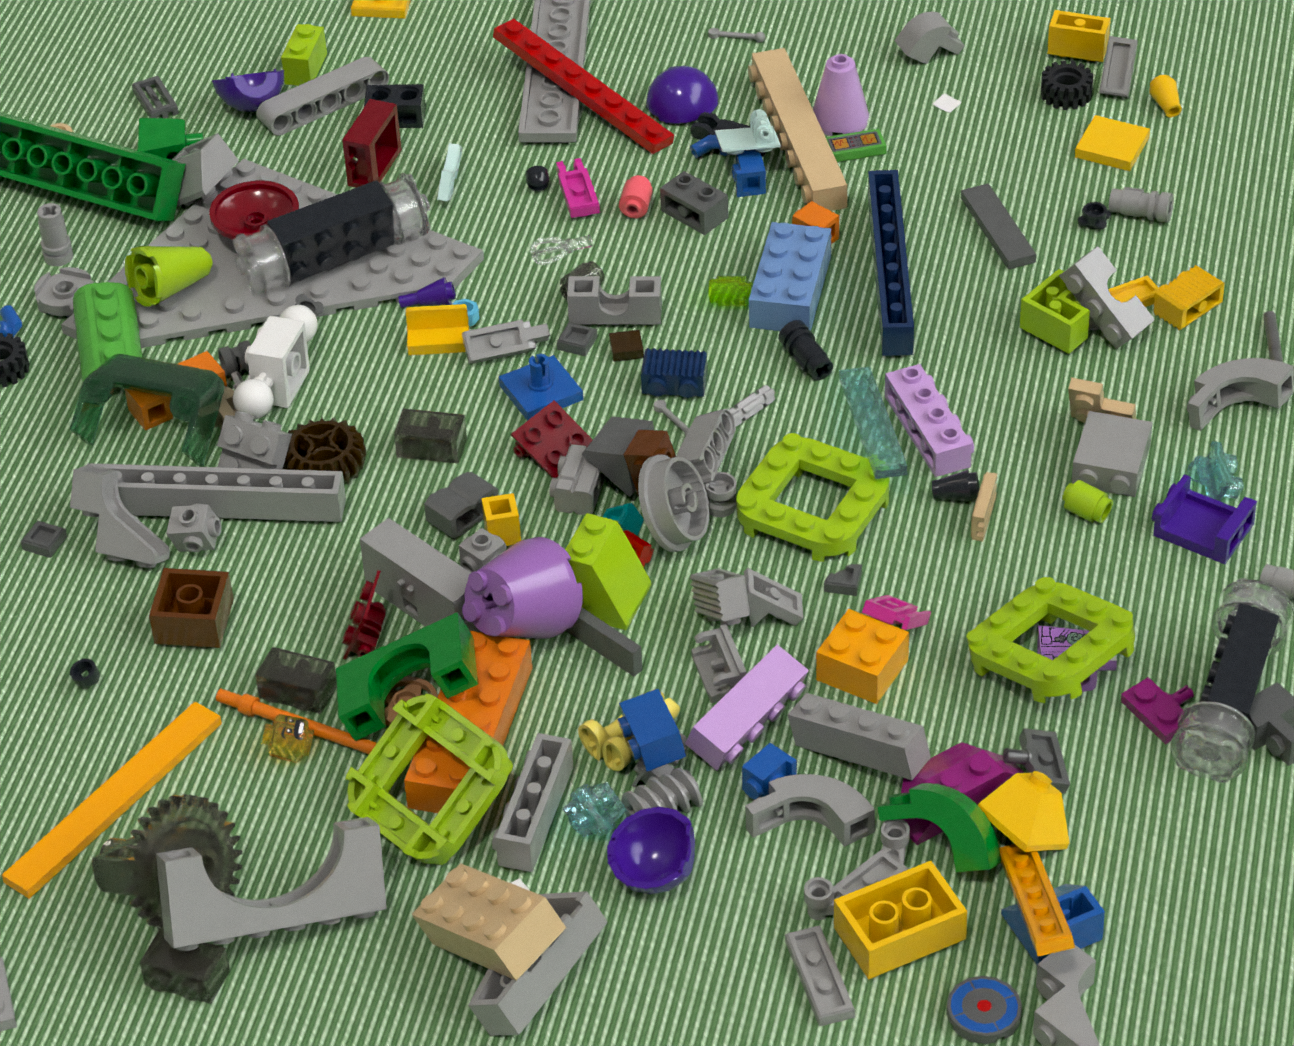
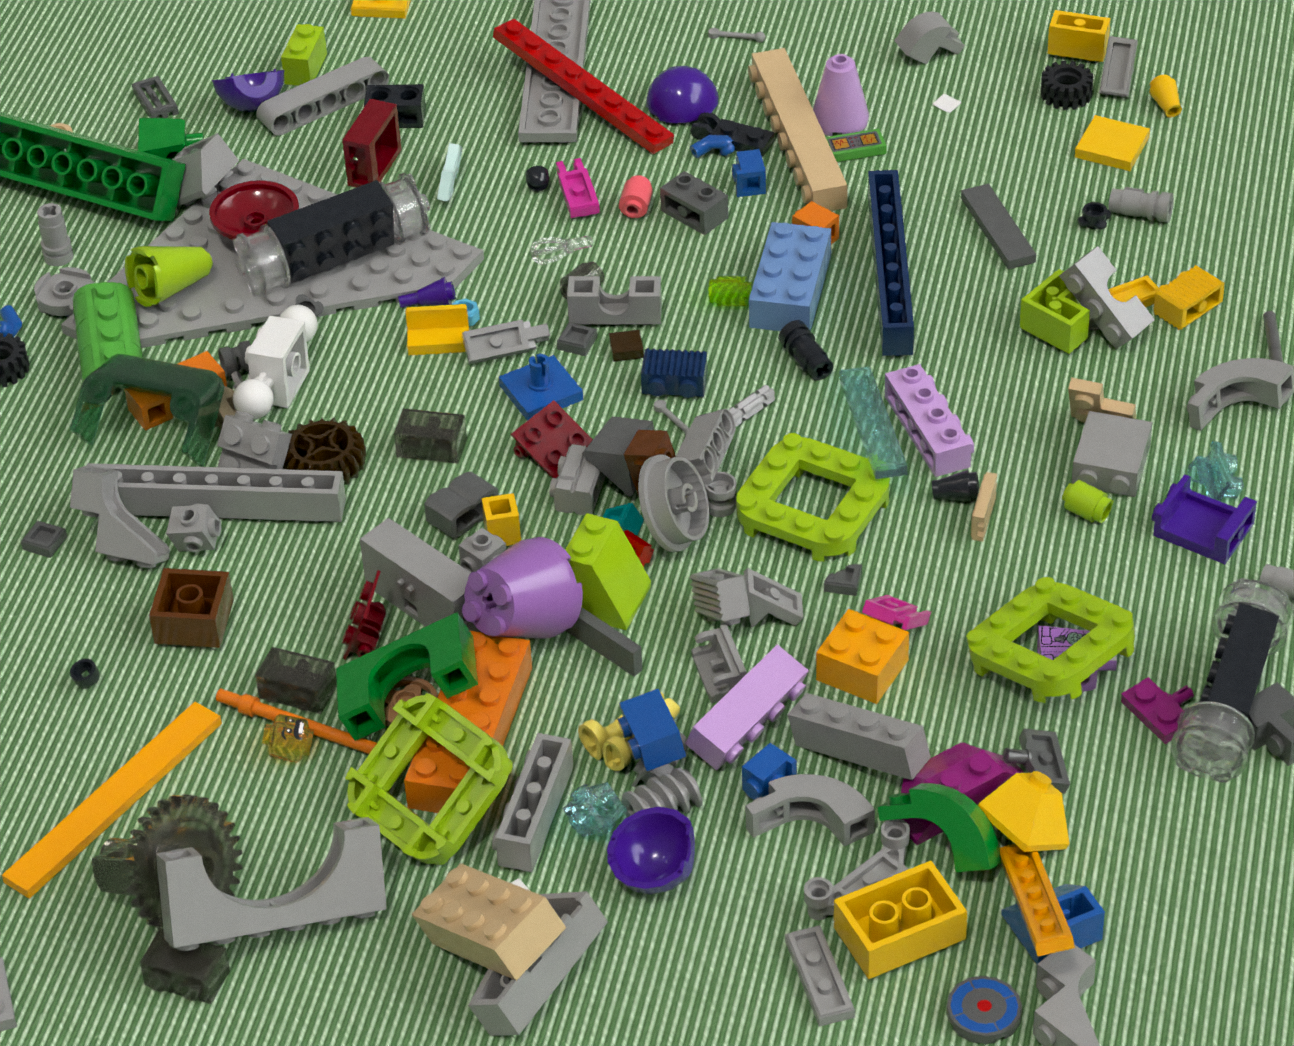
(759, 136): light aqua hinge -> none

